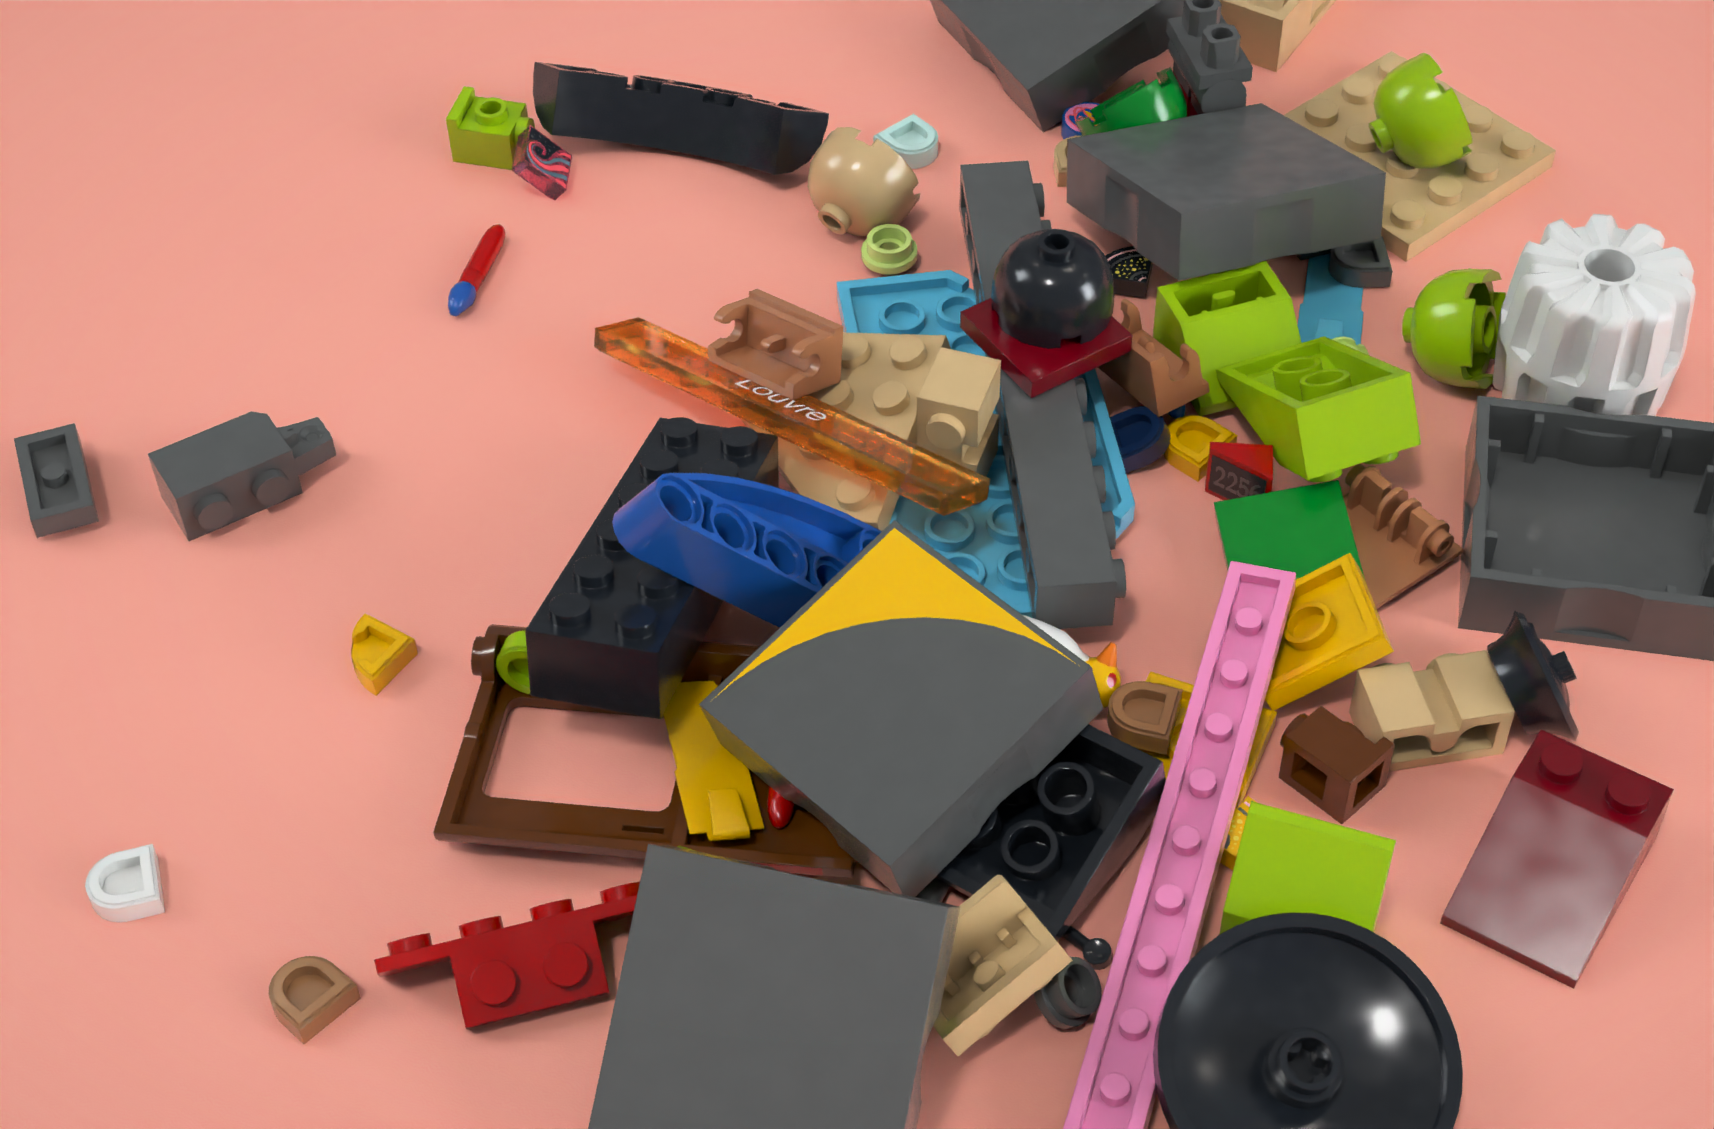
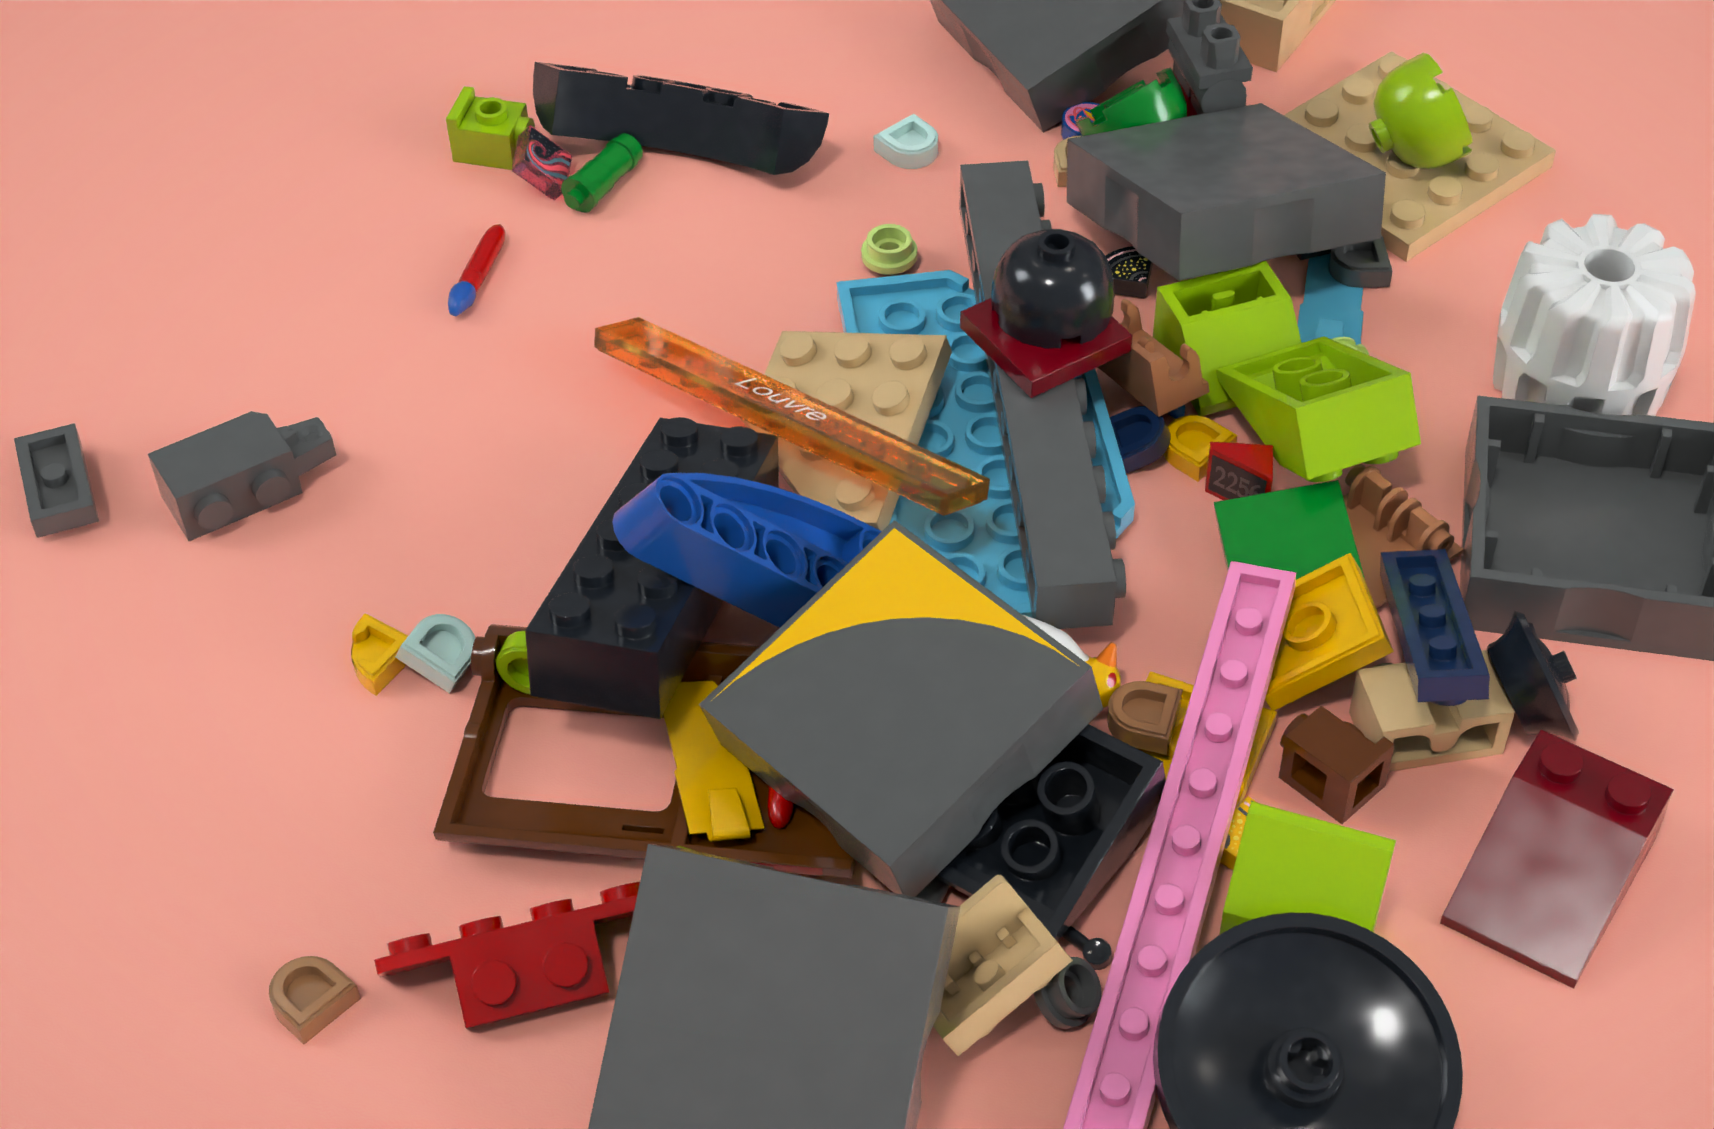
(126, 885): white tile -> none
(439, 650): none -> light aqua tile
(600, 174): none -> green piece
(779, 345): nougat hinge -> none
(859, 184): tan cylinder -> none
(958, 409): tan brick -> none
(1434, 627): none -> dark blue plate
(1456, 327): lime cylinder -> none

